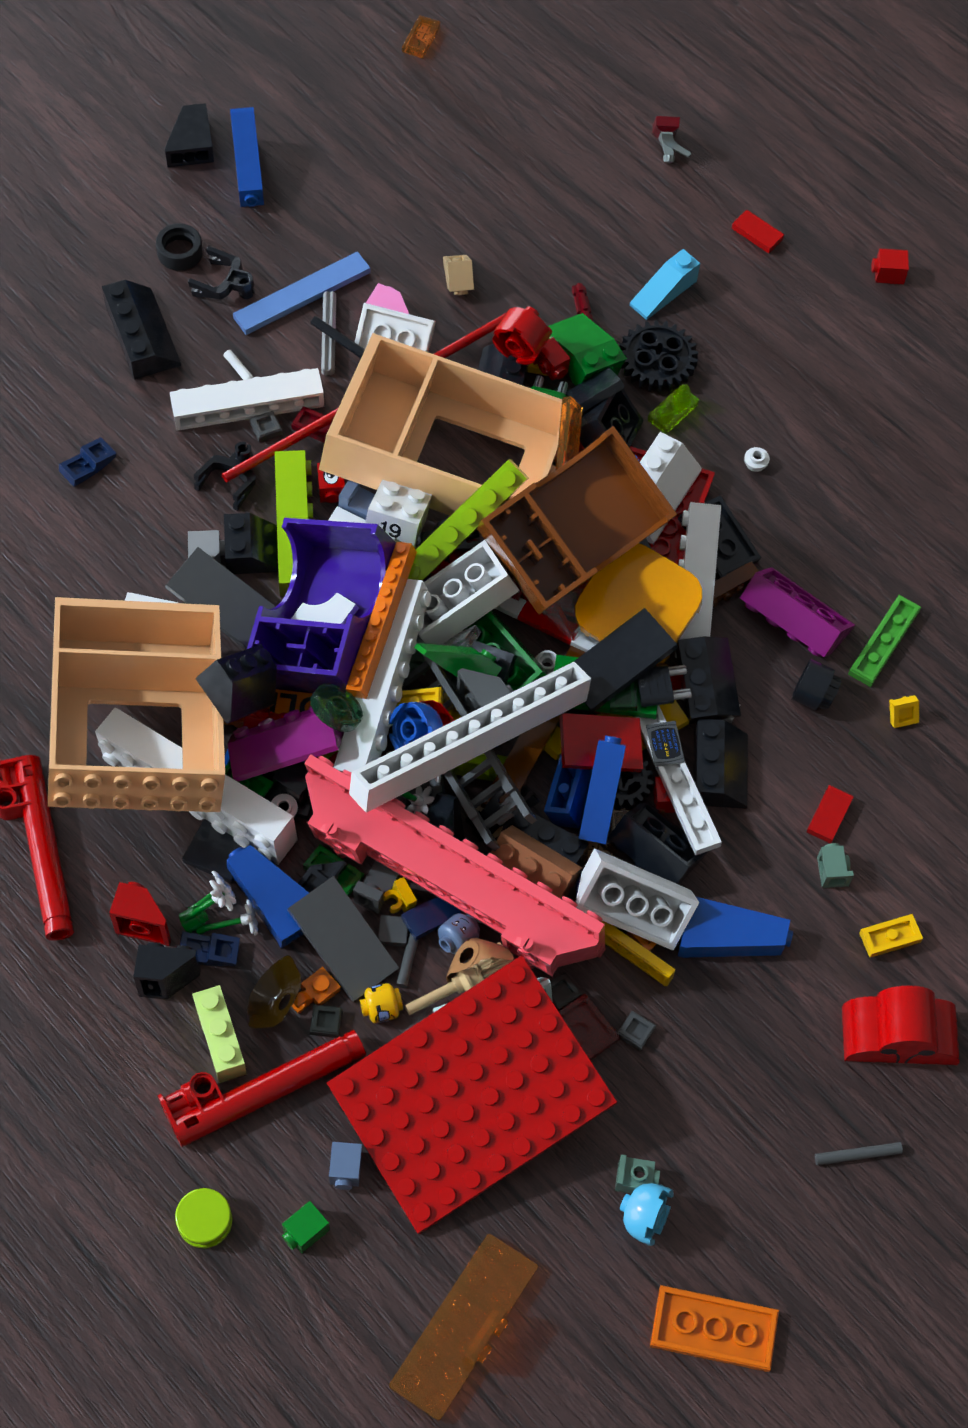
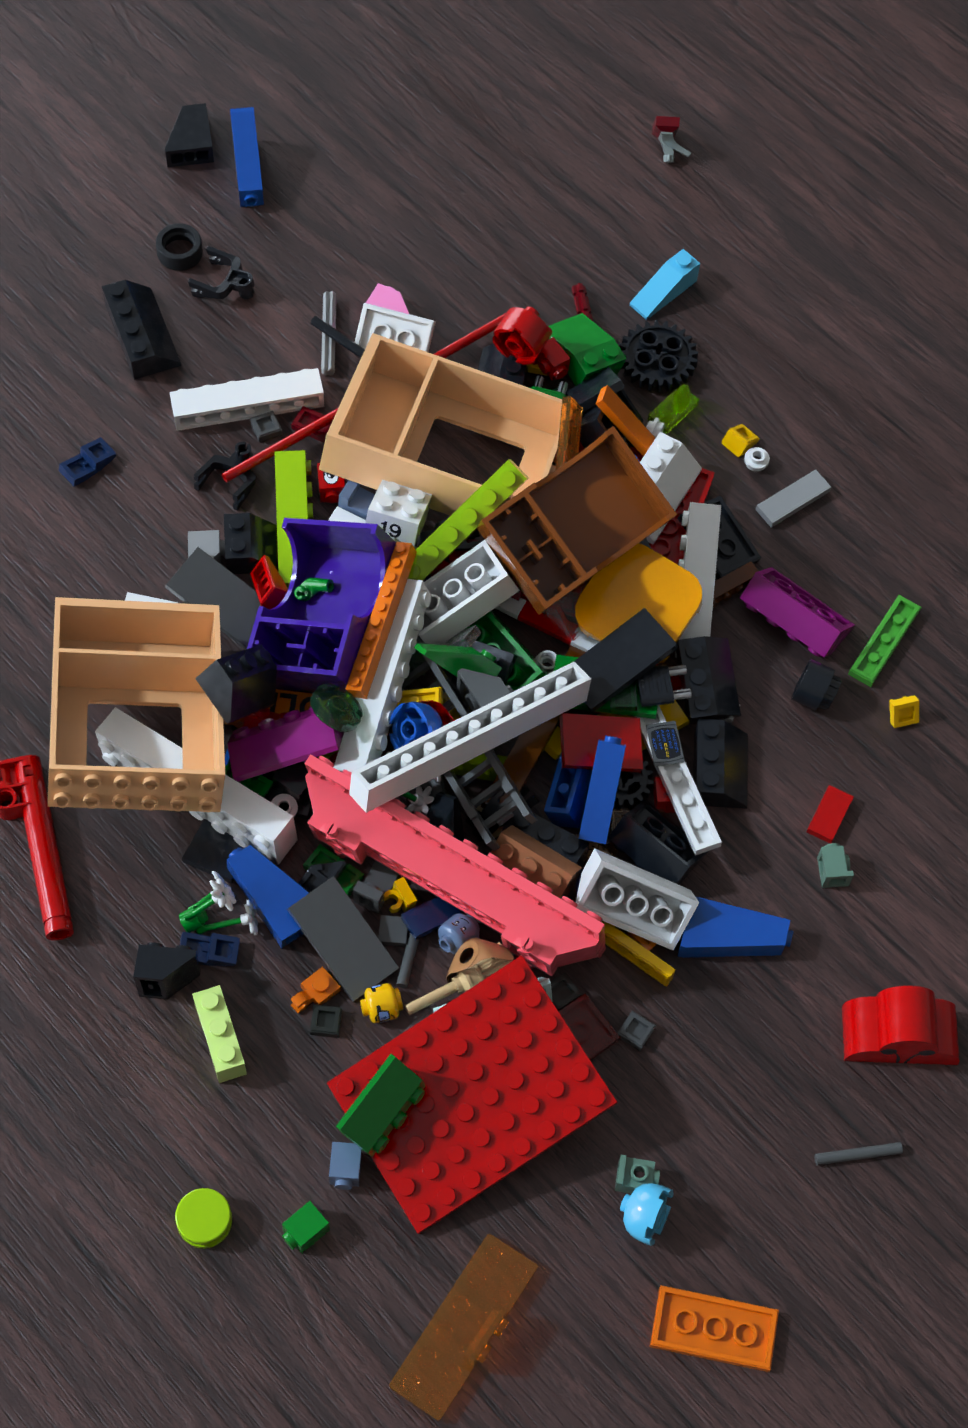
(137, 914): red slope -> none
(216, 1110): red piece -> none
(237, 365): white piece -> none
(271, 586): none -> red slope
(276, 982): dark brown piece -> none
(301, 293): medium blue tile -> none
(311, 587): none -> green arm
(332, 611): white tile -> none
(382, 1106): none -> green slope
(421, 36): clear orange tile -> none
(458, 274): tan slope -> none
(624, 420): none -> orange tile
(655, 427): none -> white plate
(739, 440): none -> yellow slope
(757, 231): red tile -> none
(793, 498): none -> light grey tile
(890, 266): red brick -> none
(891, 935): yellow plate -> none

